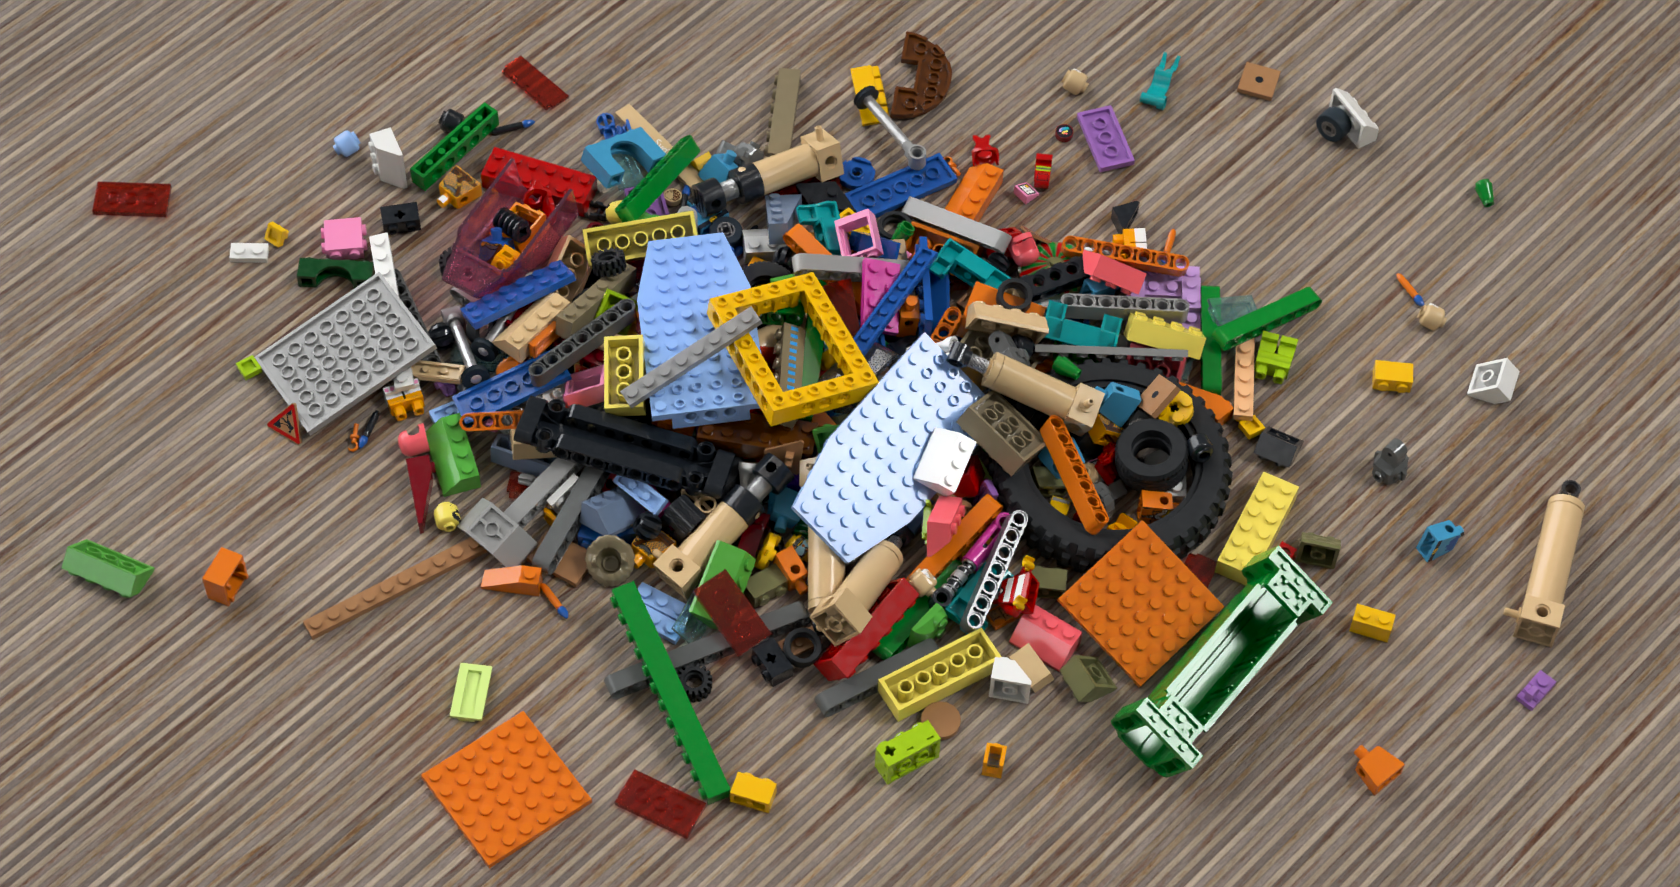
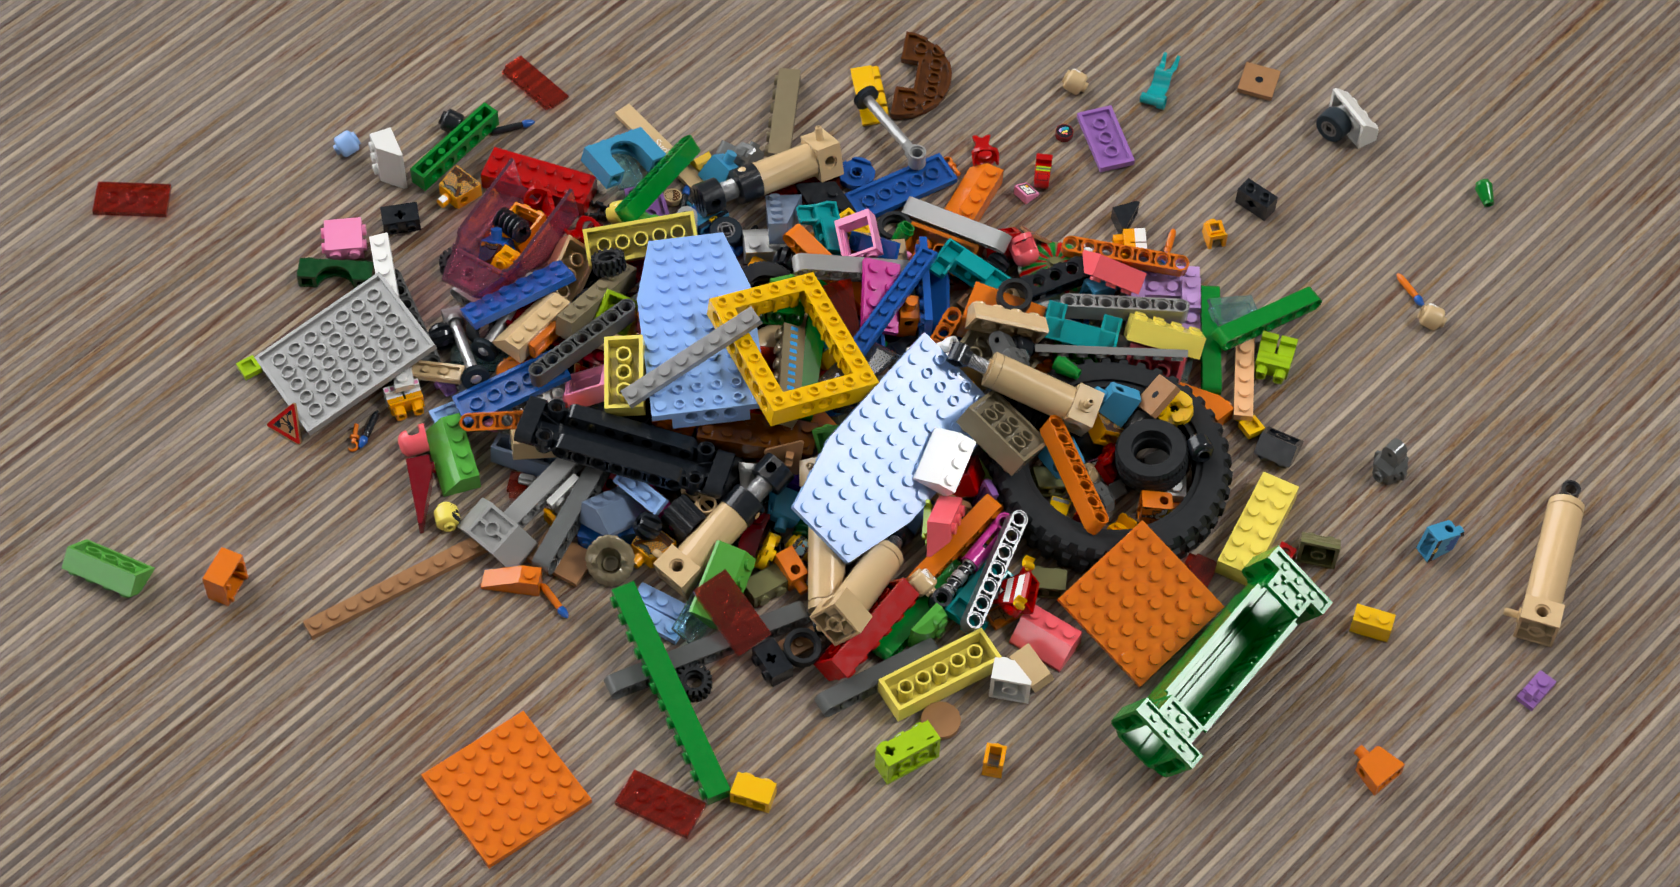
(249, 252): white plate -> none
(276, 234): yellow tile -> none
(471, 692): yellowish green piece -> none
(577, 233): none -> red hair
(611, 127): blue piece -> none
(1087, 678): olive slope -> none
(1212, 231): none -> light orange window
(1256, 199): none -> black brick
(1392, 376): yellow brick -> none
(1494, 381): white slope -> none

